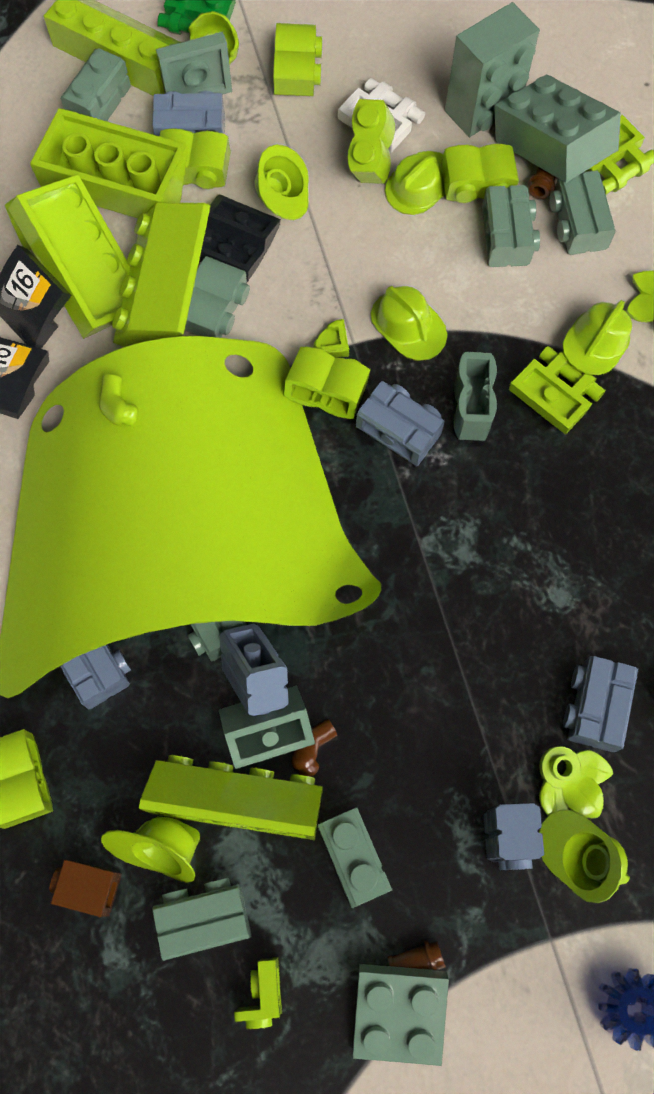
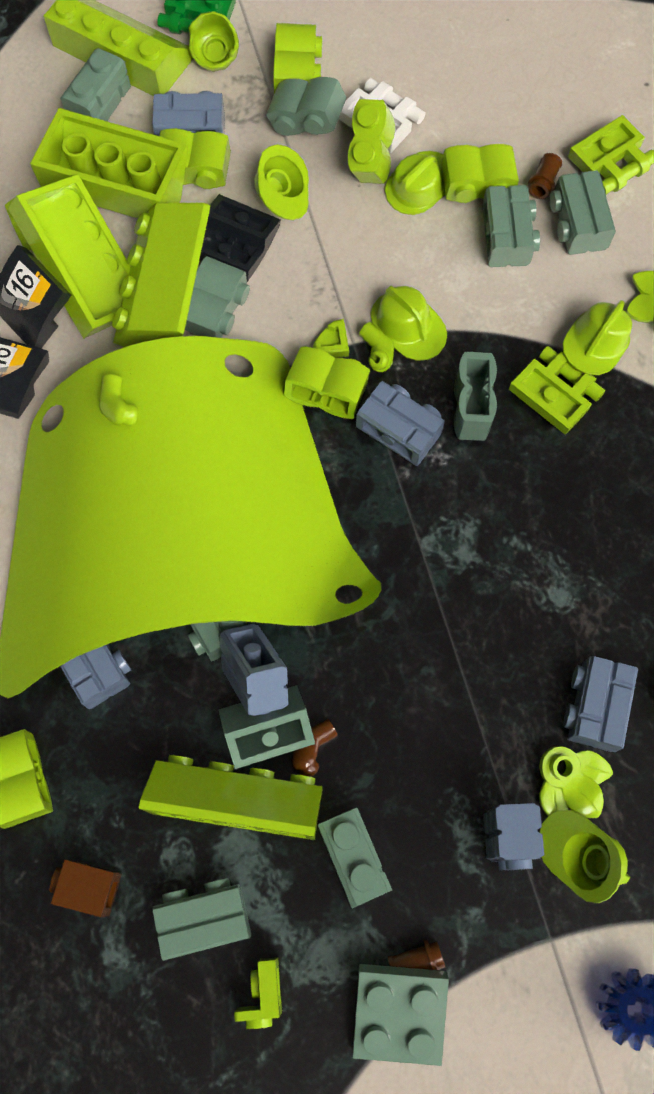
(157, 845): lime piece -> none
(196, 65): sand green plate -> none
(306, 106): none -> sand green brick
(382, 347): none -> lime arm
(489, 66): sand green brick -> none
(557, 127): sand green brick -> none

